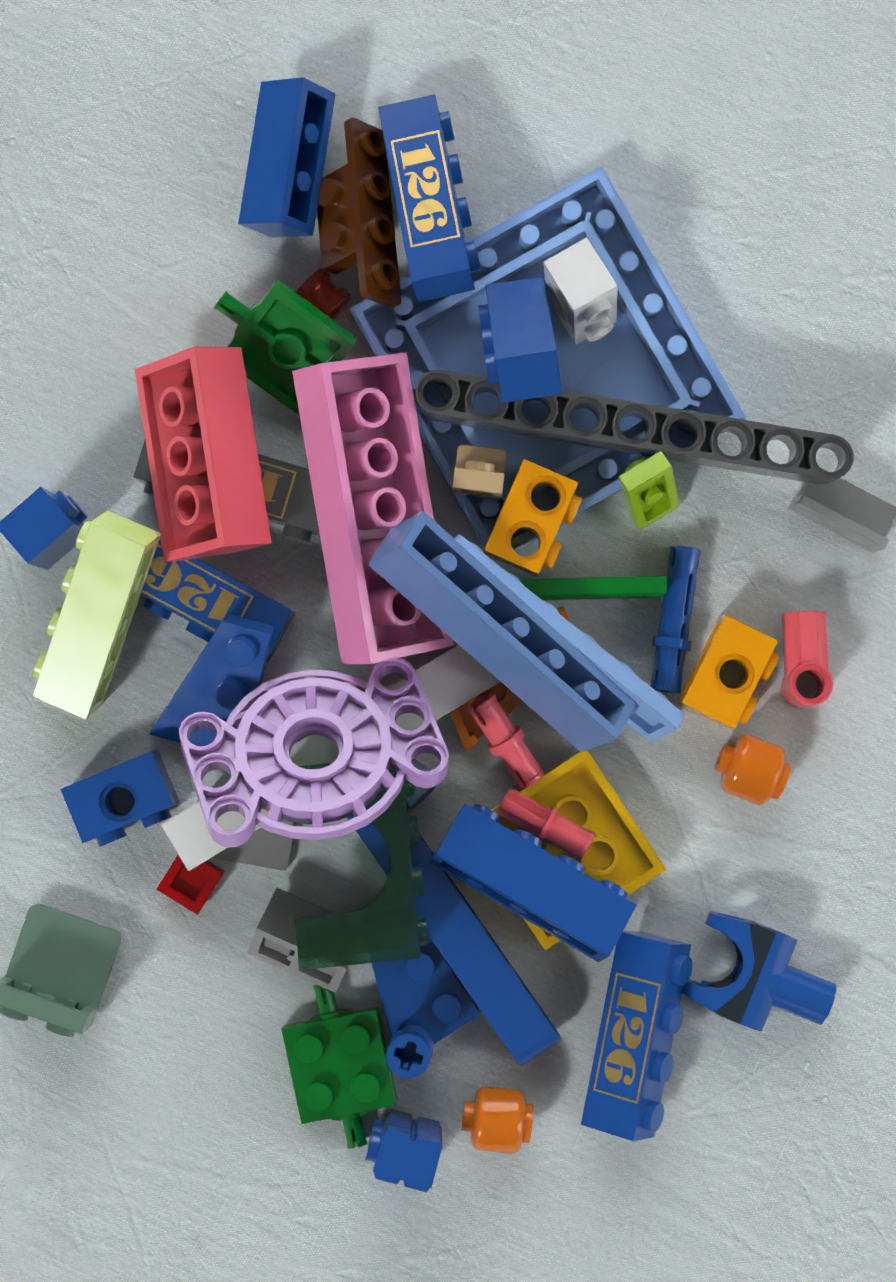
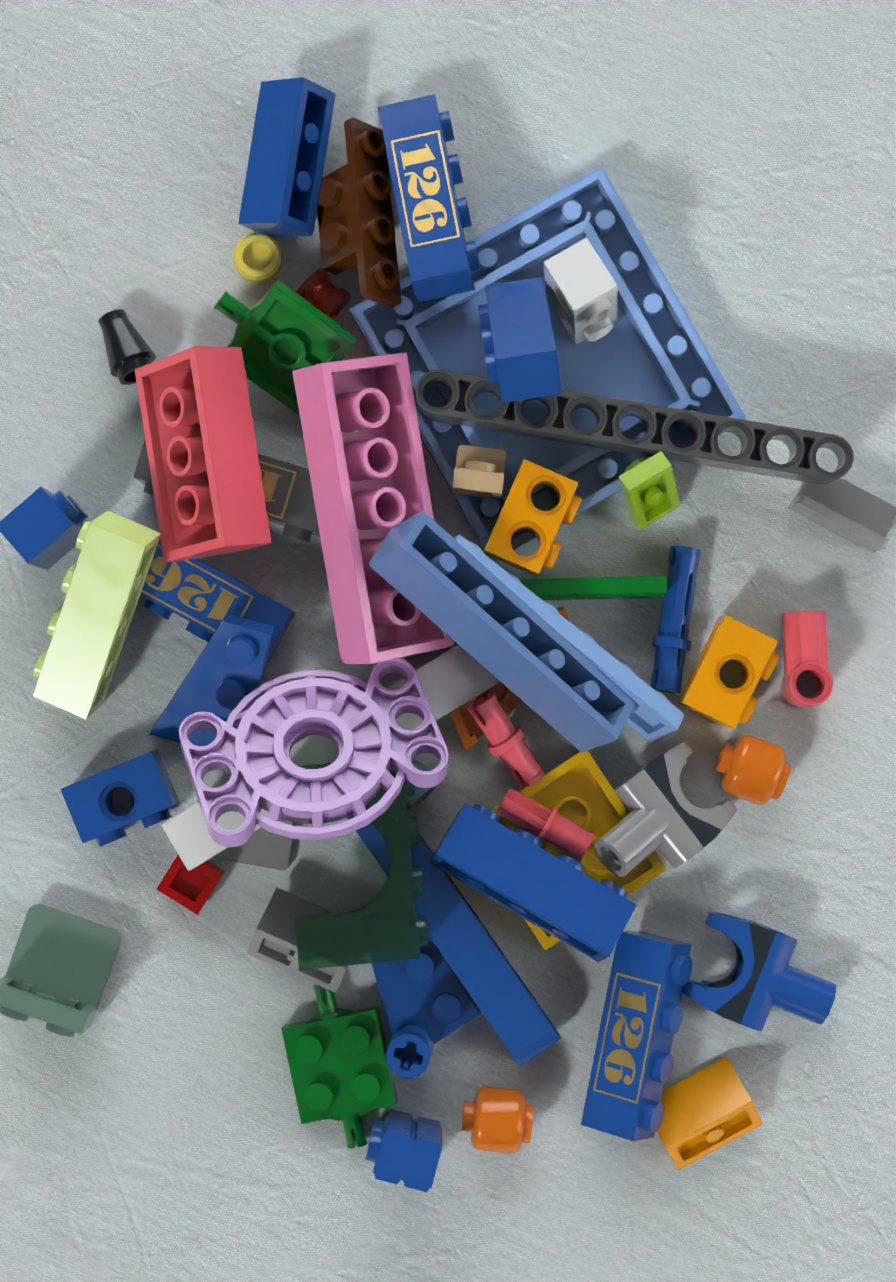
(124, 346): none -> black cone
(258, 258): none -> light yellow tile
(660, 817): none -> light grey connector
(705, 1113): none -> light orange panel

